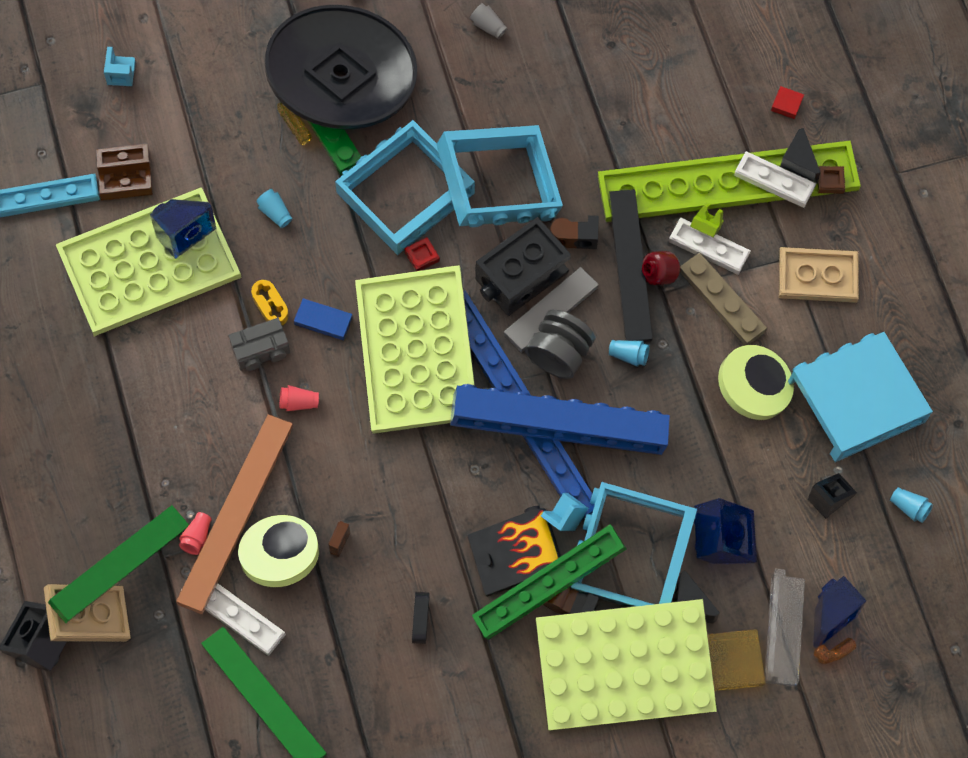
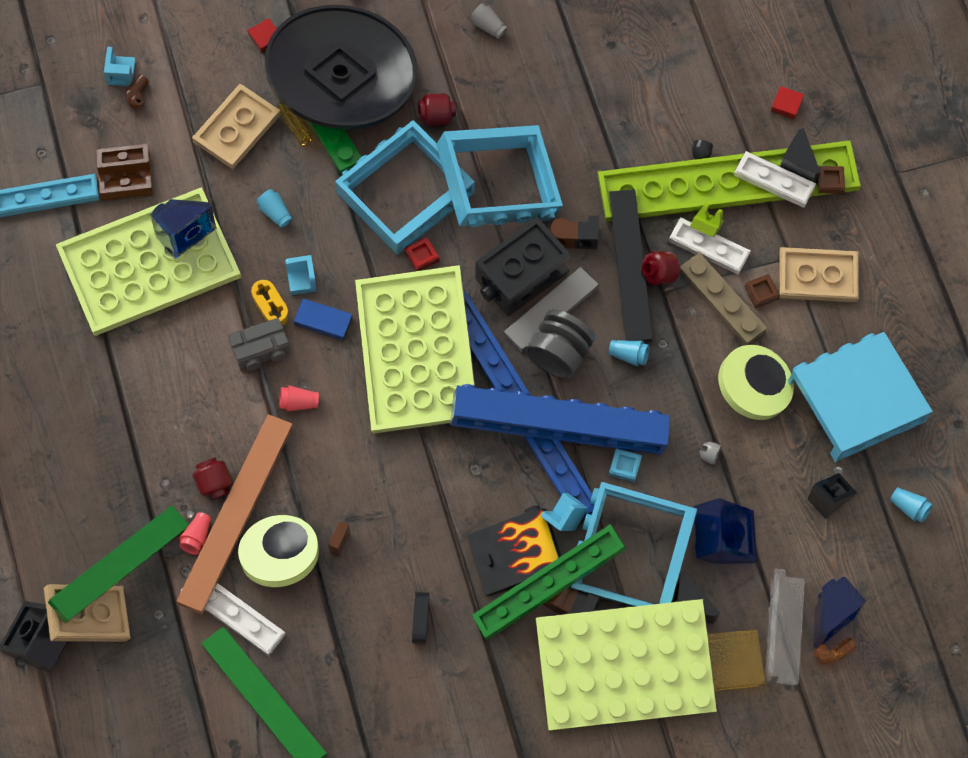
(134, 94): none -> reddish brown arm
(212, 478): none -> dark red head
(236, 126): none -> tan plate
(262, 33): none -> red tile
(301, 275): none -> medium azure panel
(436, 110): none -> dark red head
(625, 465): none -> medium azure tile
(701, 149): none -> black hinge
(711, 455): none -> light grey hinge
(762, 291): none -> reddish brown tile

